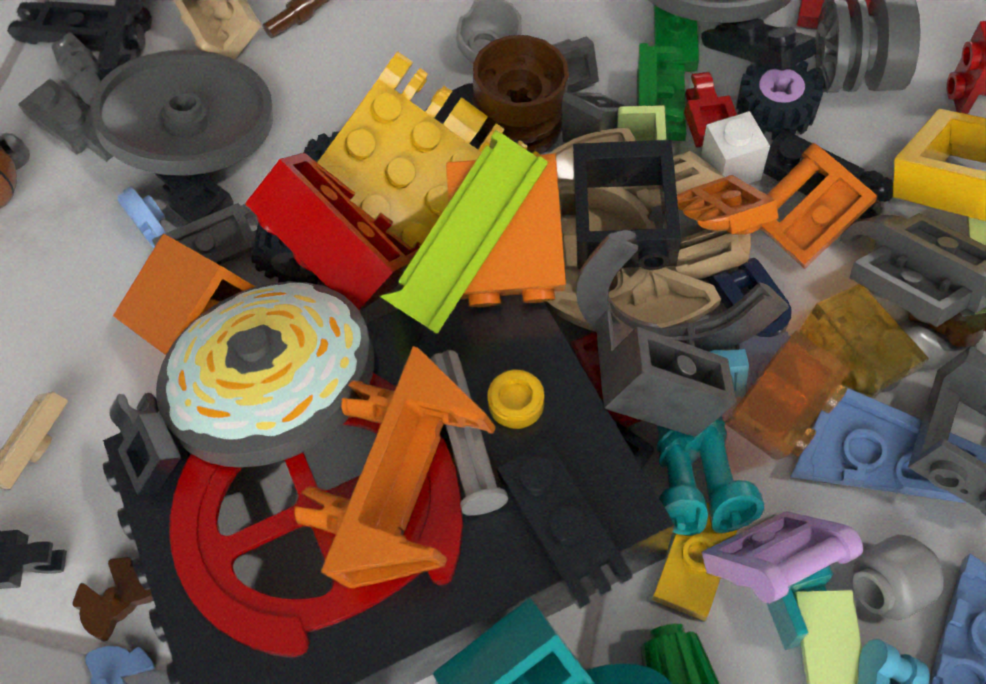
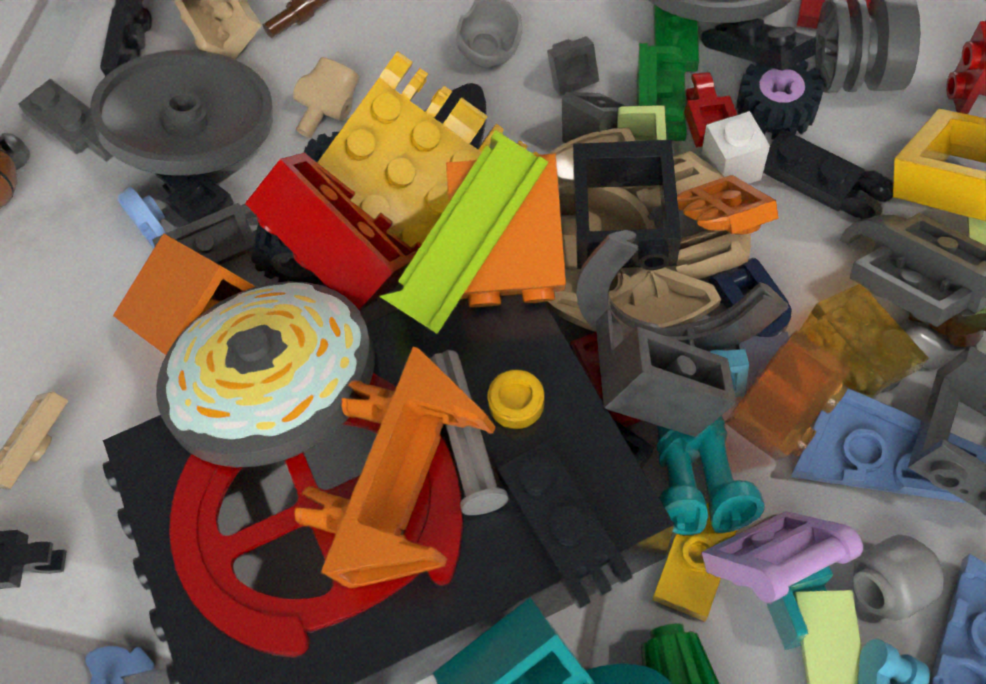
(55, 19): black hinge -> none
(78, 66): dark grey hinge -> none
(101, 613): reddish brown piece -> none
(147, 445): black plate -> none
(326, 92): none -> tan piece
(521, 89): reddish brown wheel -> none
(823, 212): orange plate -> none

